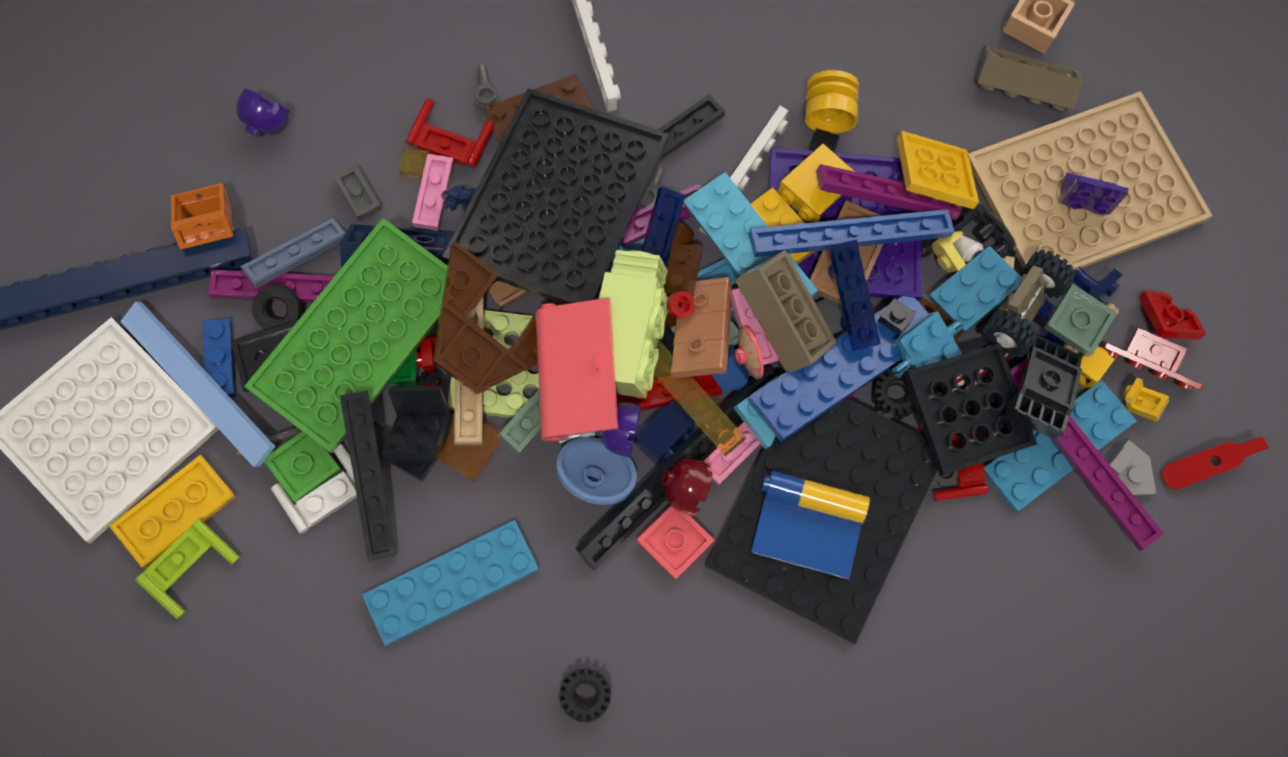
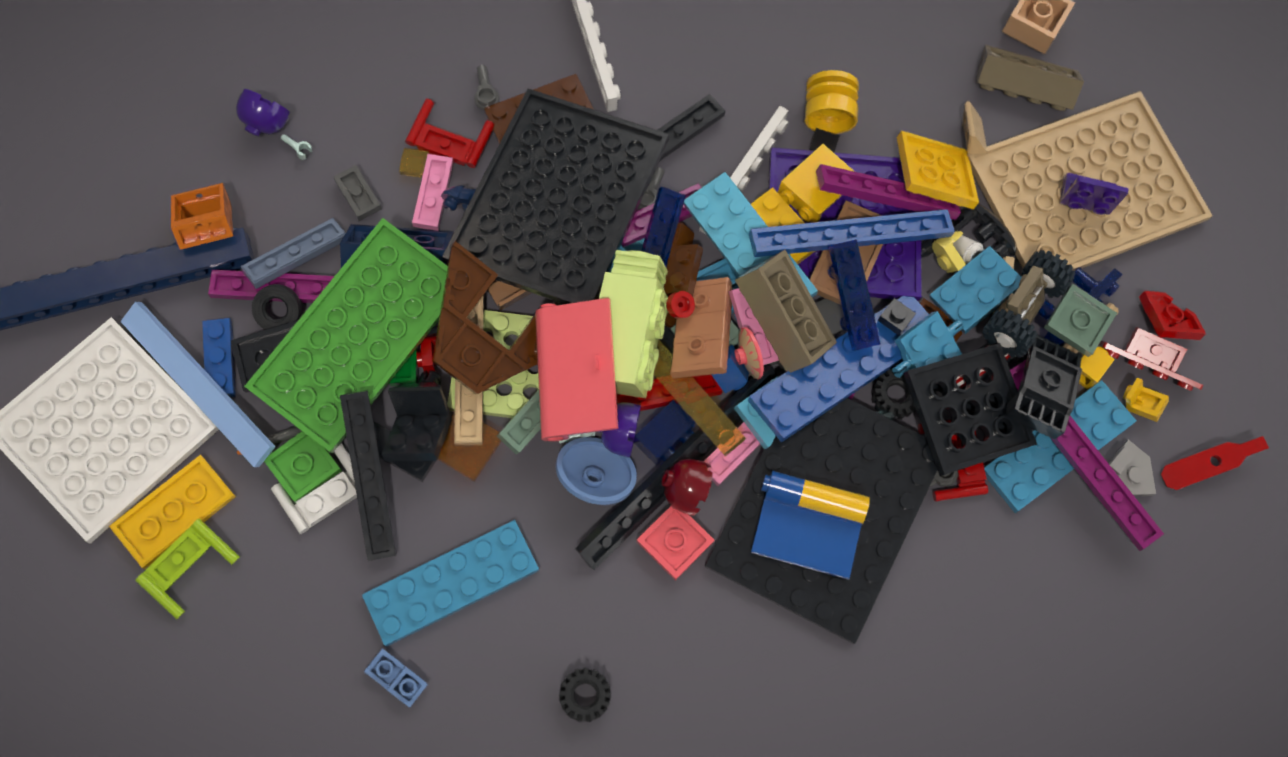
(297, 146): none -> light aqua hand
(395, 677): none -> medium blue slope
(973, 130): none -> tan slope

